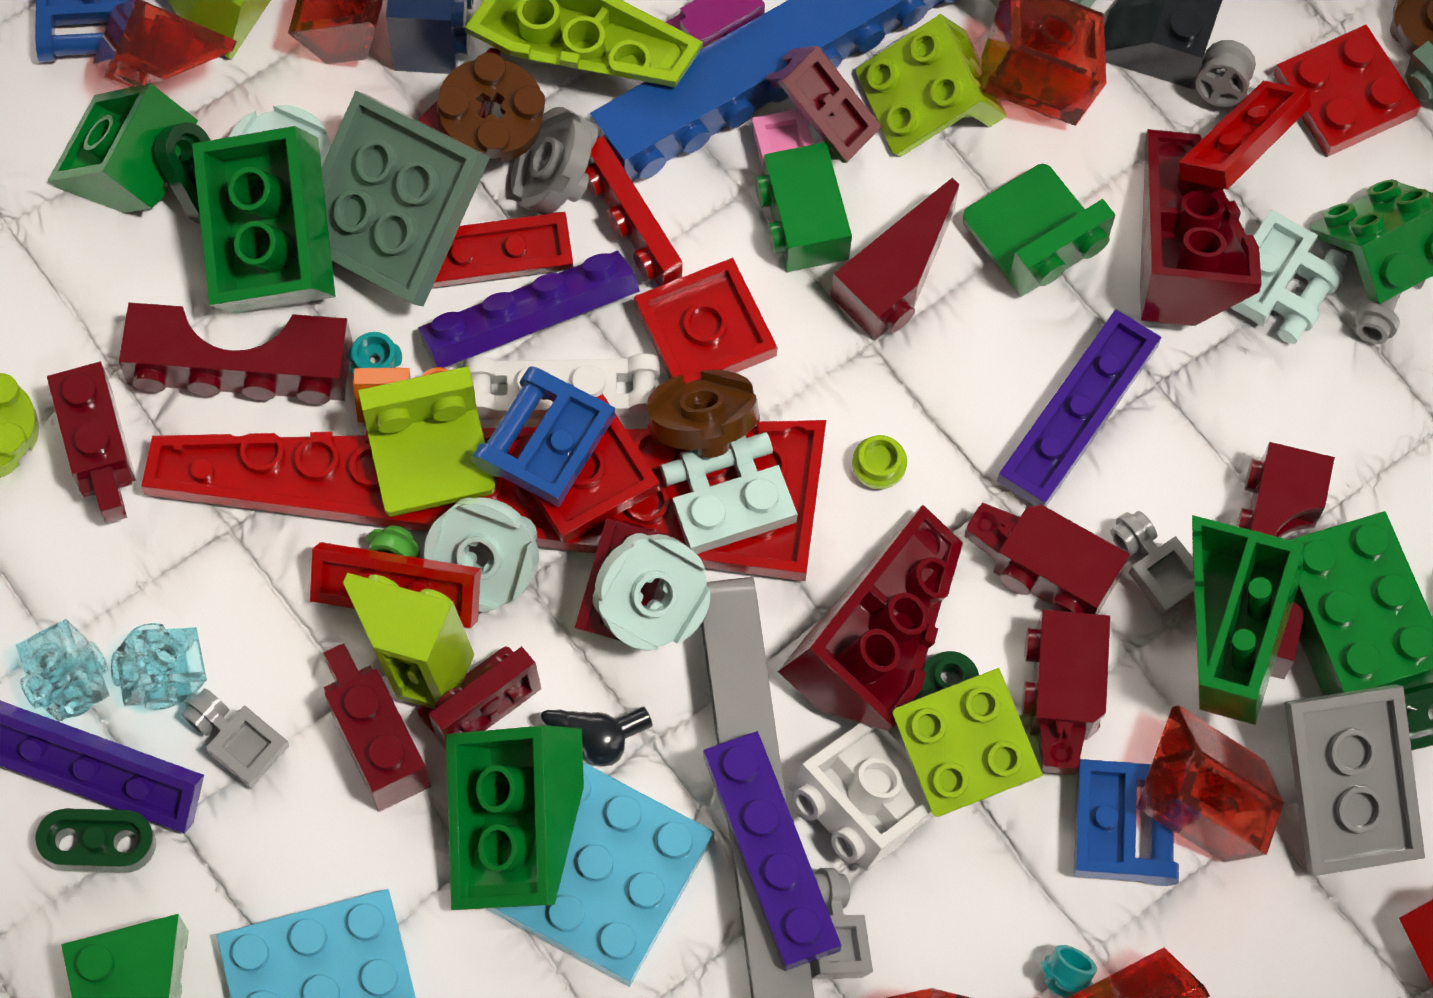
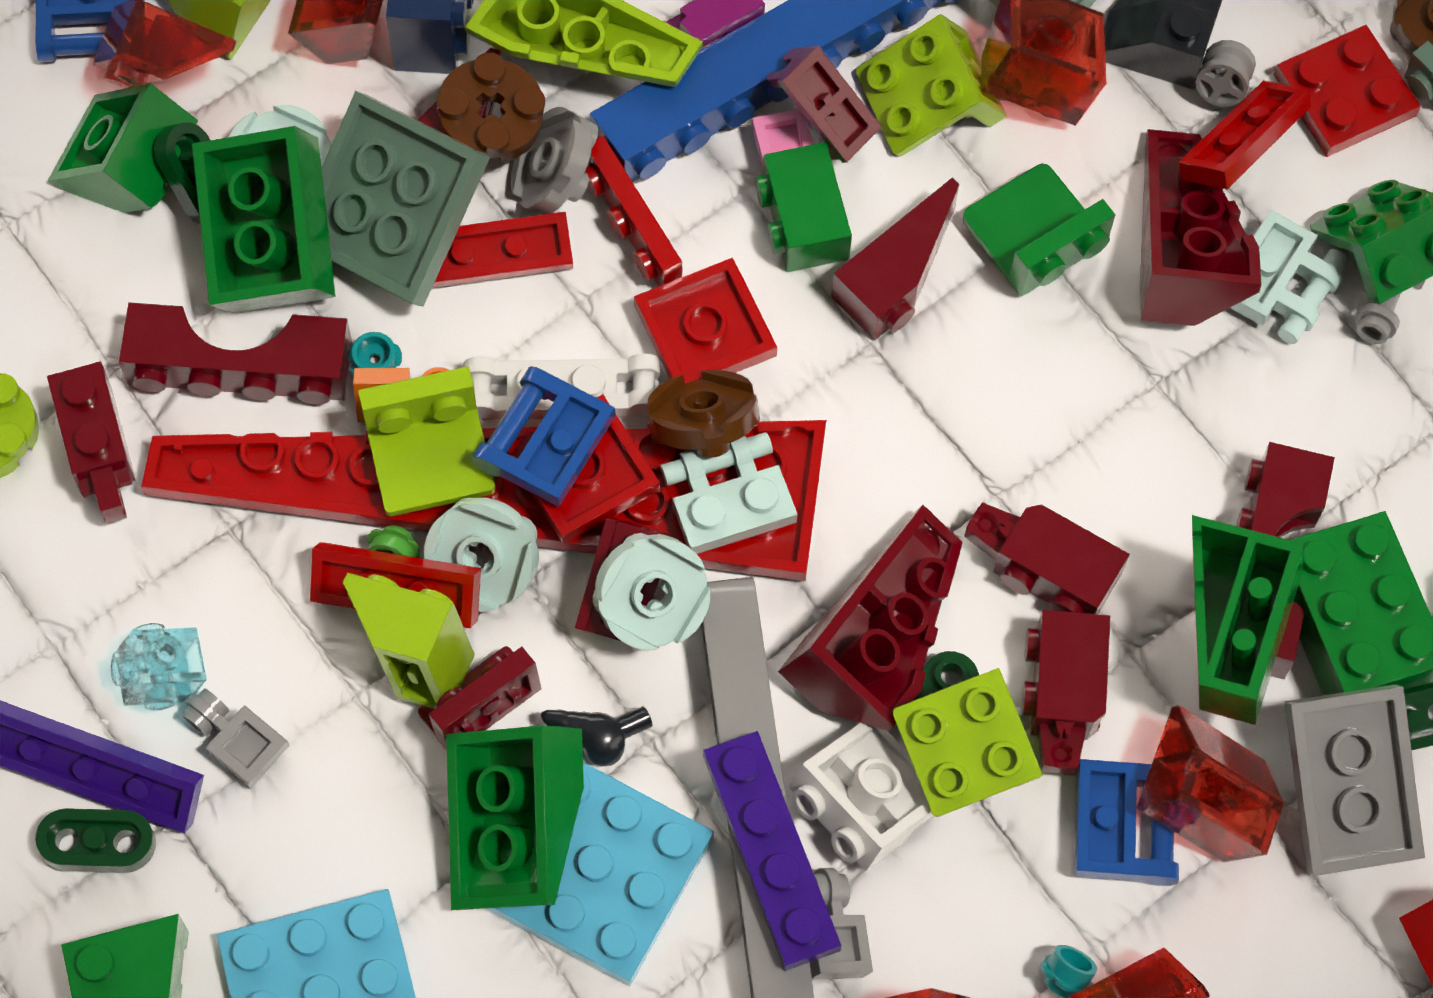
(62, 671): clear light blue brick -> none
(373, 731): dark red hinge -> none
(528, 309): dark purple plate -> none
(879, 462): lime plate -> none
(1079, 409): dark purple plate -> none
(1164, 571): light grey plate -> none

